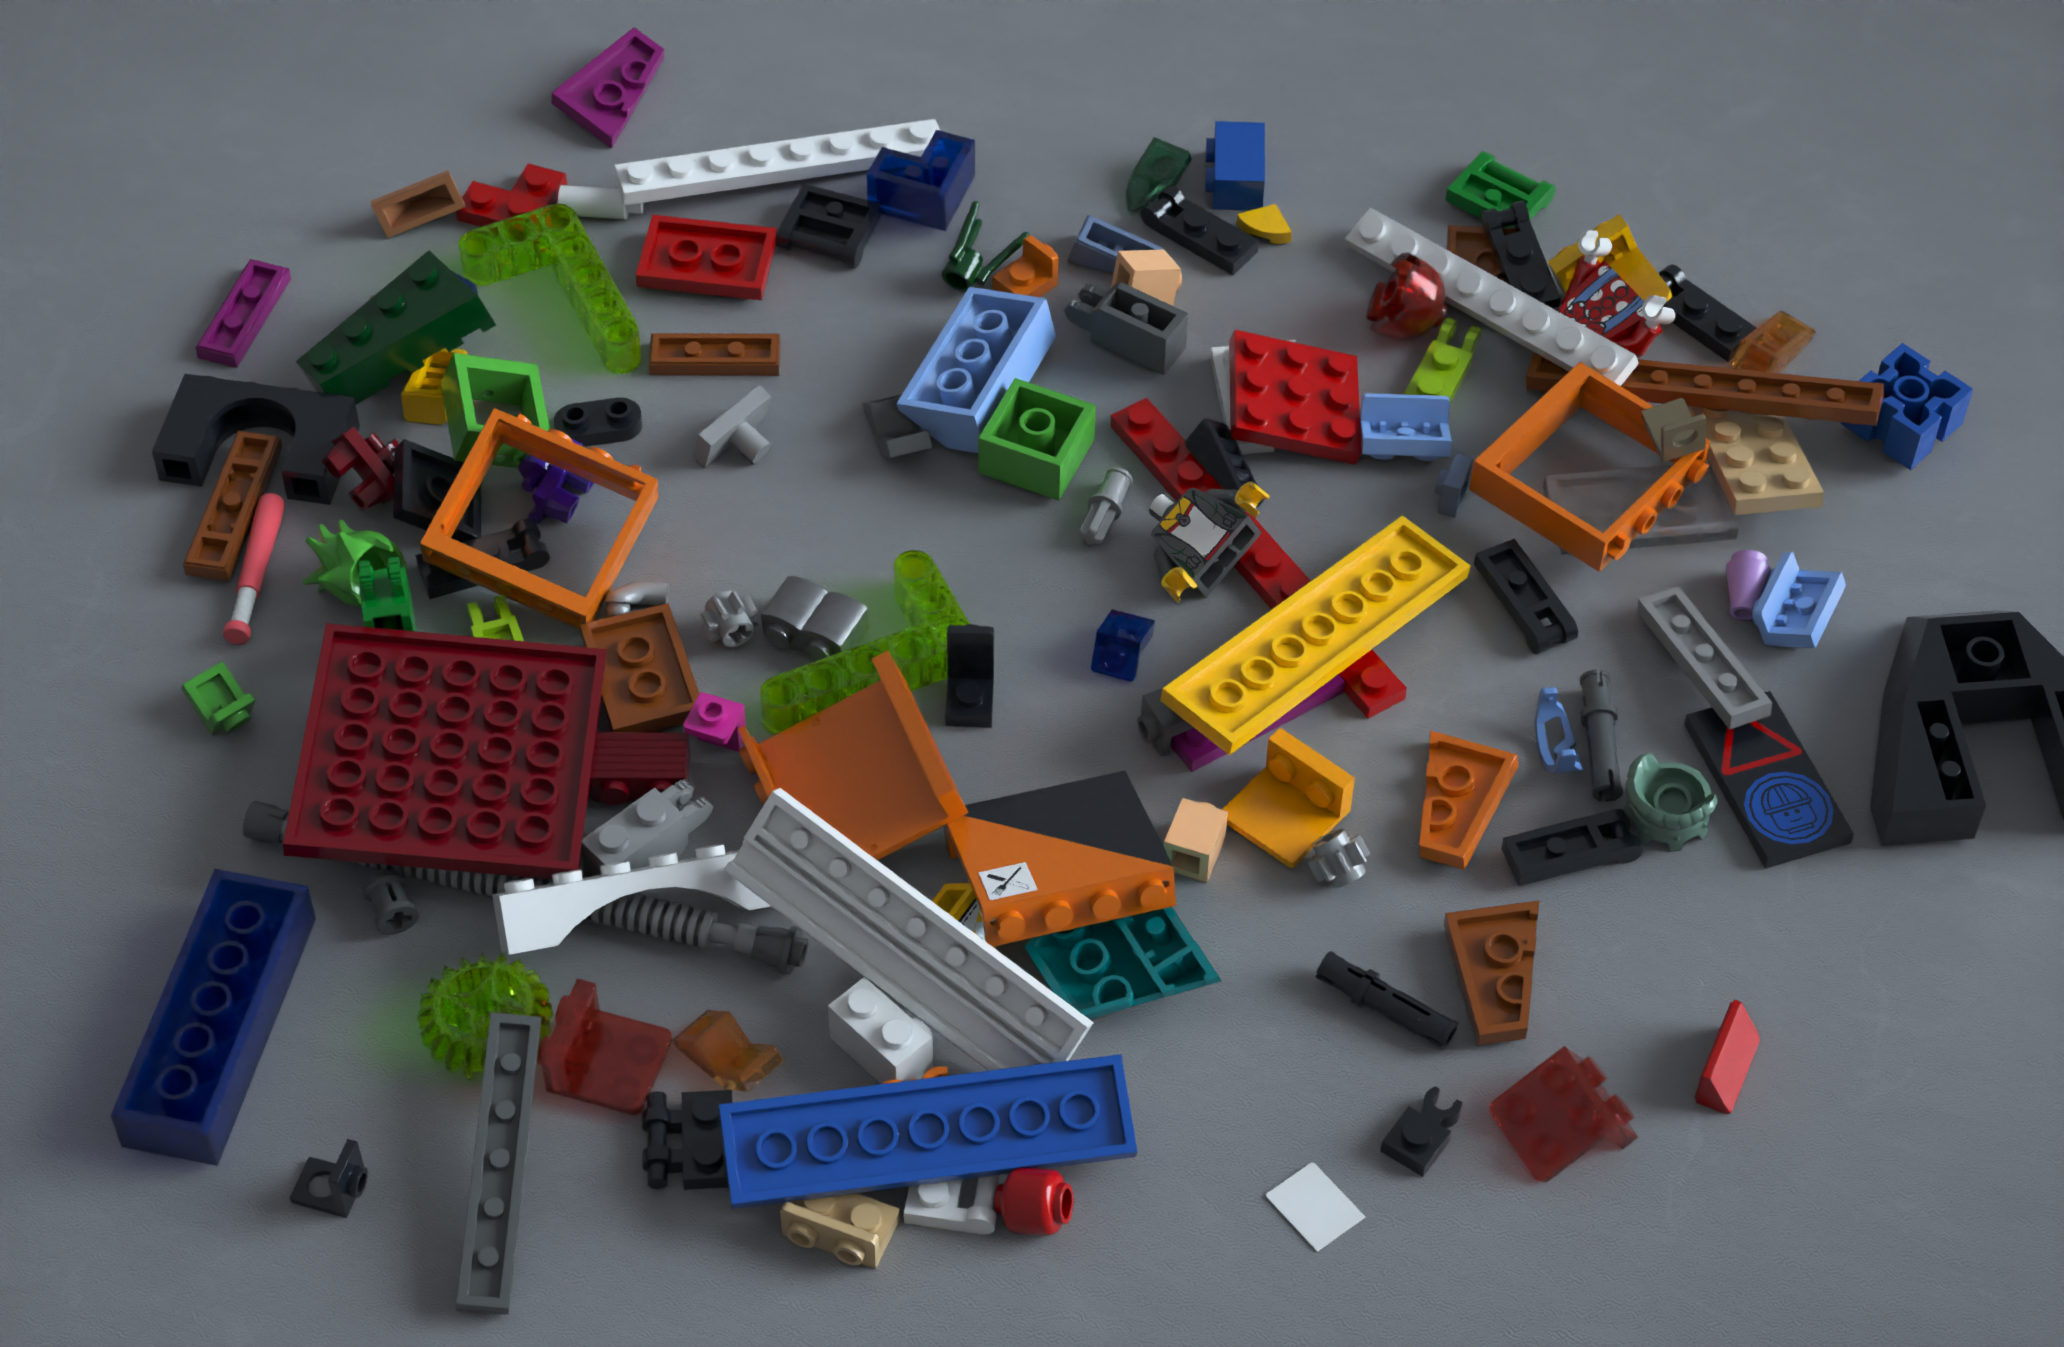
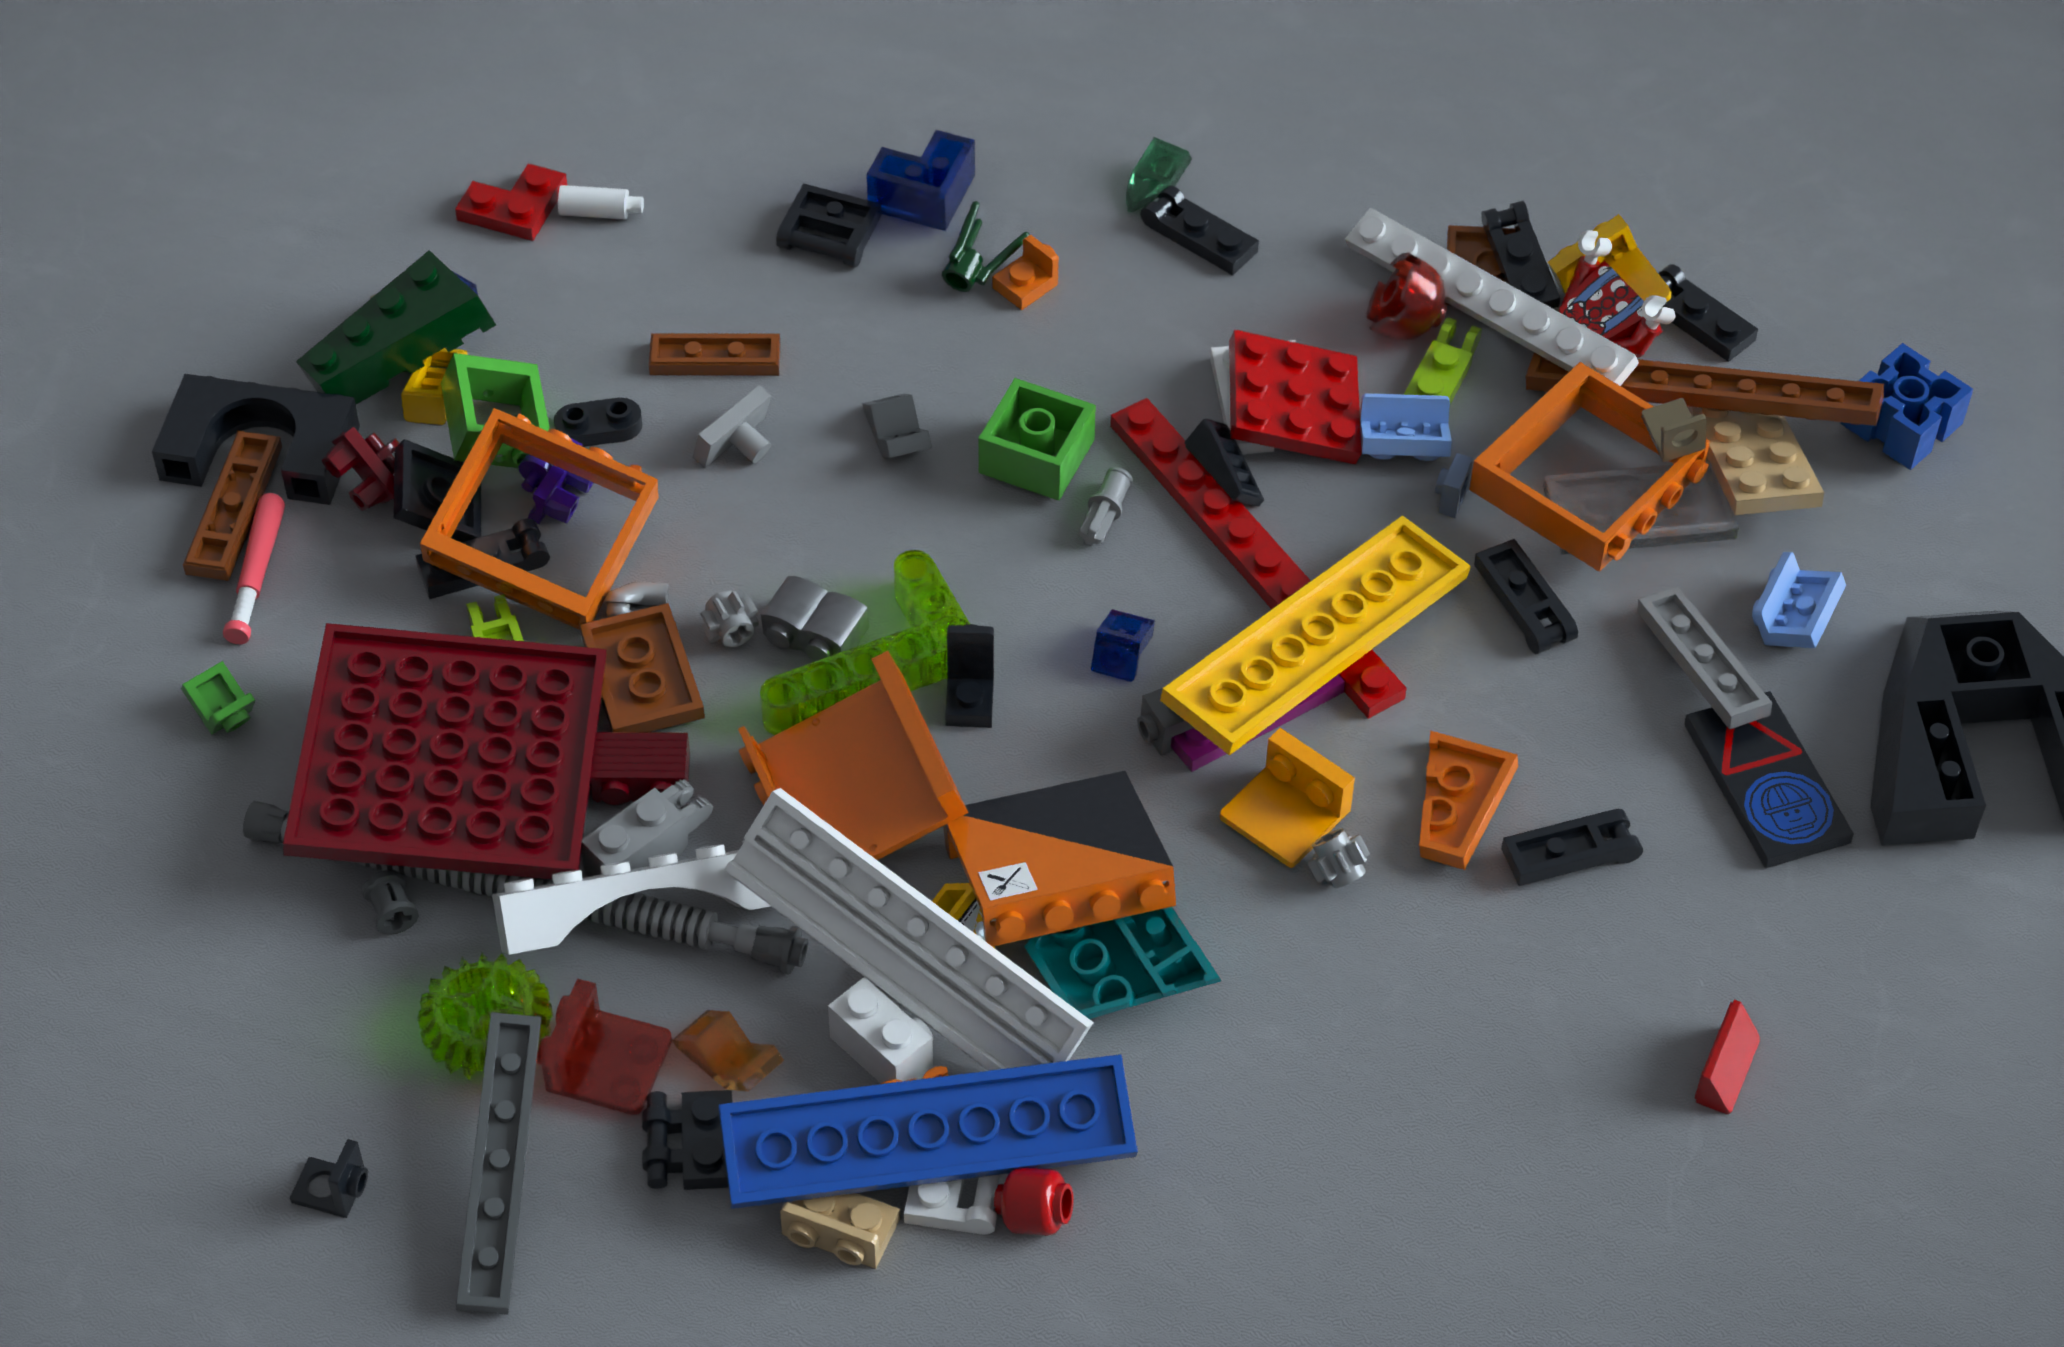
(214, 1017): clear blue brick -> none
(243, 313): magenta tile -> none
(341, 558): bright green hair -> none
(386, 596): green hinge -> none
(417, 204): nougat slope -> none
(559, 240): clear neon green beam -> none
(610, 86): magenta wing -> none
(706, 257): red plate -> none
(716, 721): dark pink bracket -> none
(766, 162): white plate -> none
(974, 363): light blue slope -> none
(1097, 239): sand blue slope -> none
(1131, 324): dark grey hinge -> none
(1149, 272): light nougat brick -> none
(1196, 838): light nougat brick -> none
(1203, 535): torso -> none
(1237, 165): blue brick -> none
(1265, 223): yellow tile -> none
(1315, 1206): white sticker -> none
(1369, 990): black pin -> none
(1421, 1137): black plate -> none
(1492, 185): green plate -> none
(1495, 967): dark orange wing -> none
(1561, 1114): clear red bracket -> none
(1567, 758): medium blue helmet -> none
(1599, 720): dark grey pin -> none
(1668, 801): sand green hair -> none
(1746, 581): lavender cone -> none
(1769, 349): clear orange slope -> none

